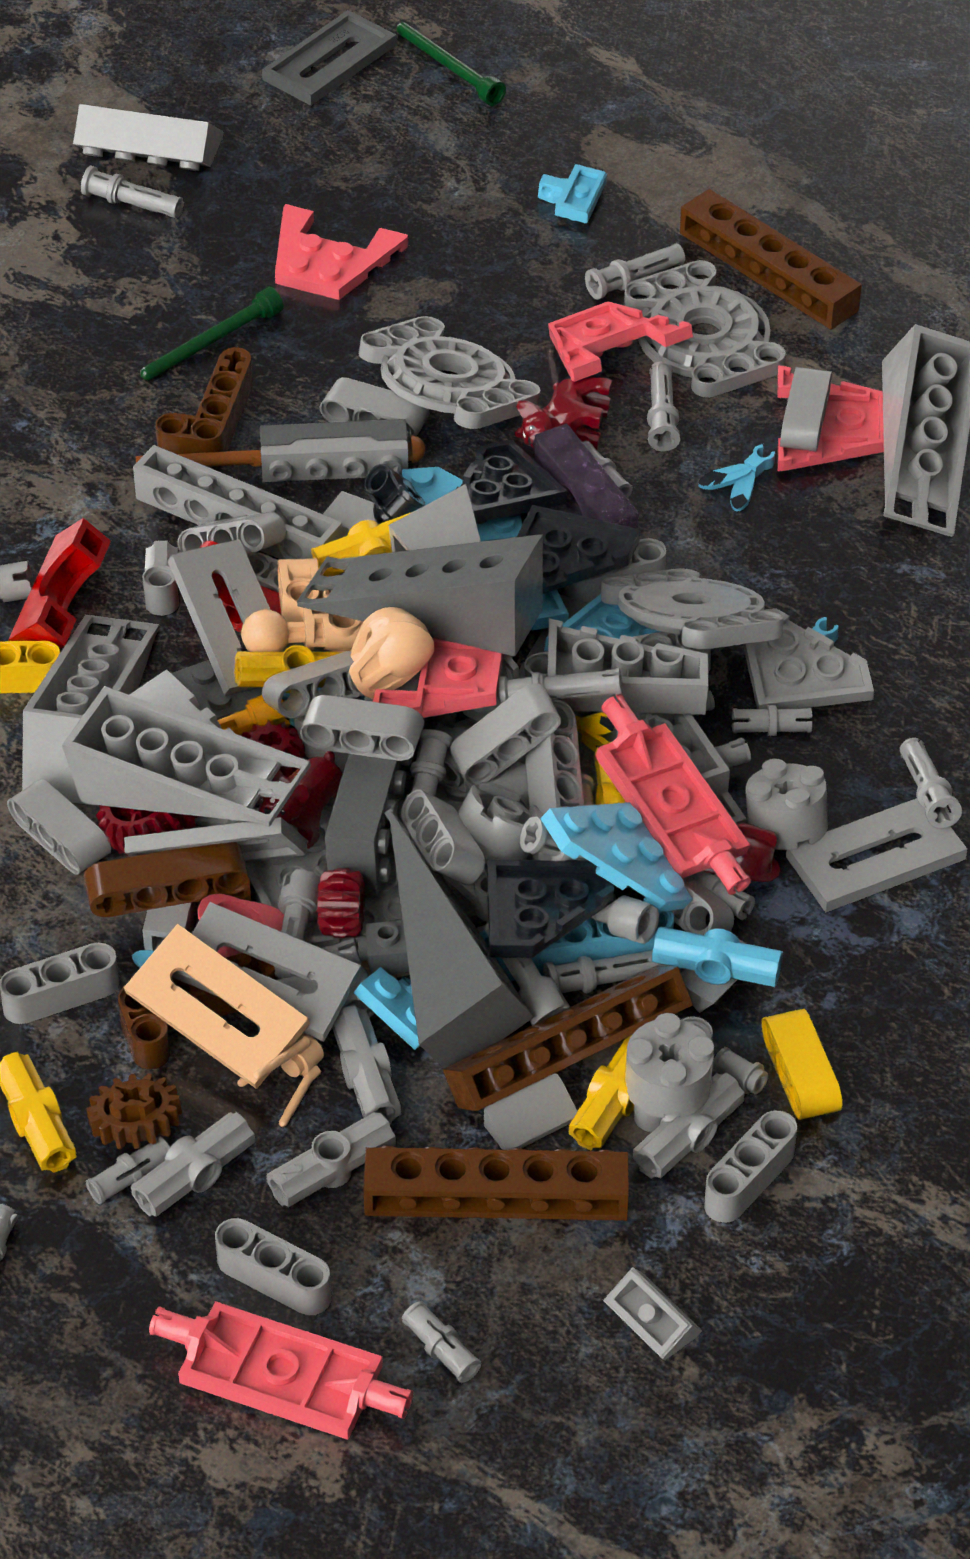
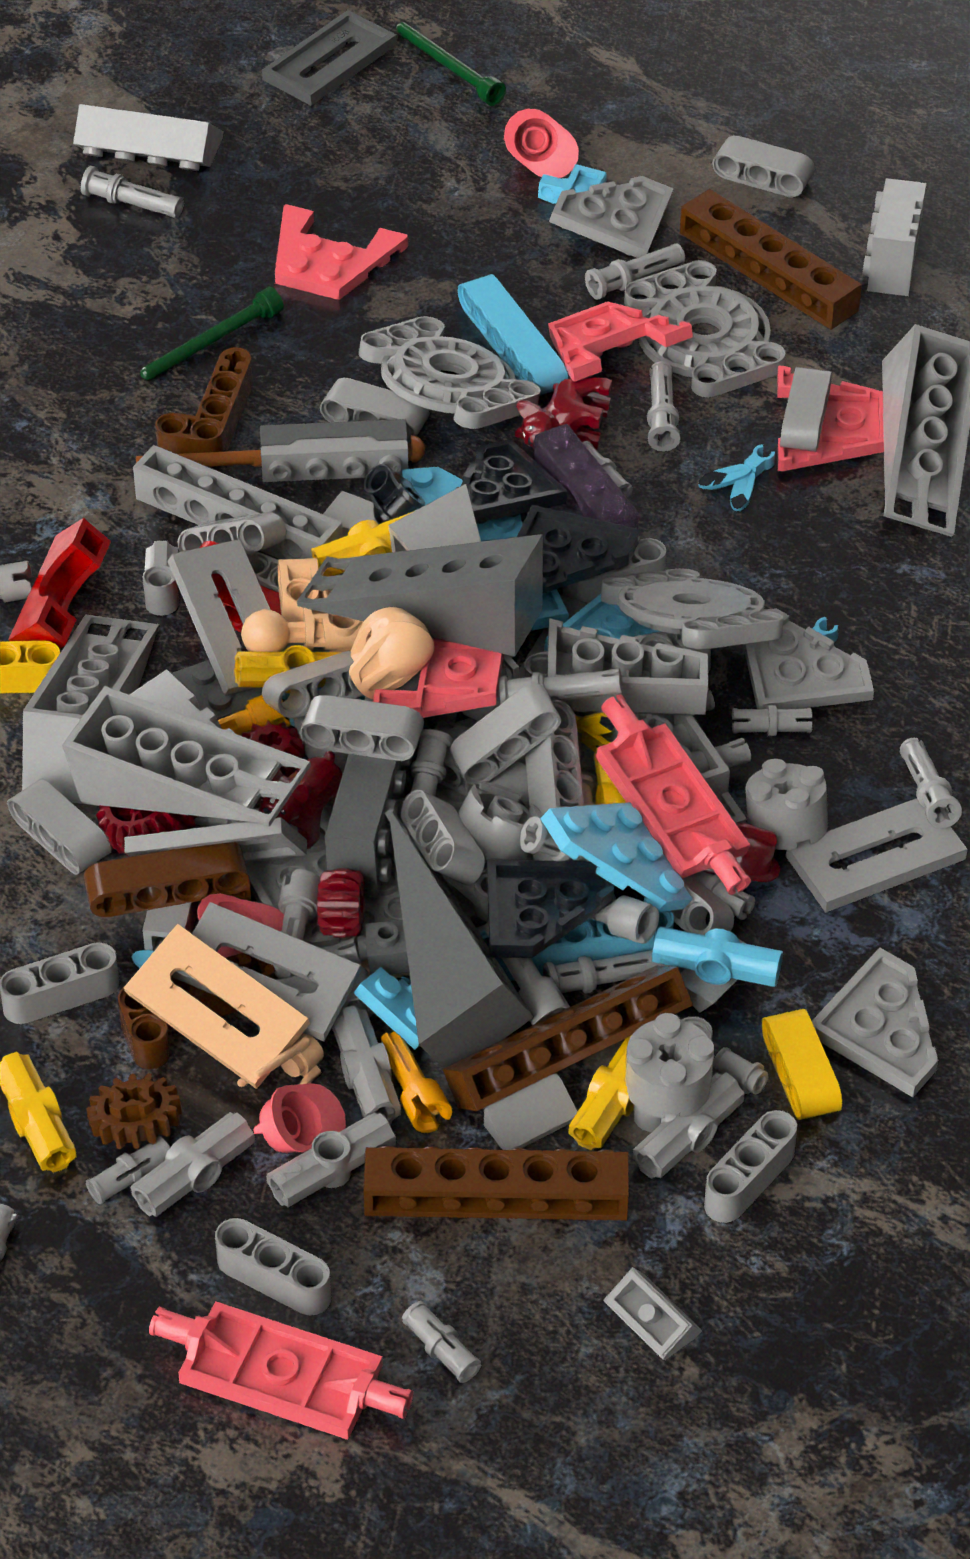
(298, 1116): none -> coral piece
(421, 1096): none -> light orange piece
(511, 332): none -> medium azure beam
(541, 143): none -> coral piece
(615, 214): none -> light grey plate
(763, 166): none -> light grey beam
(881, 1023): none -> light grey plate
(894, 237): none -> light grey wedge

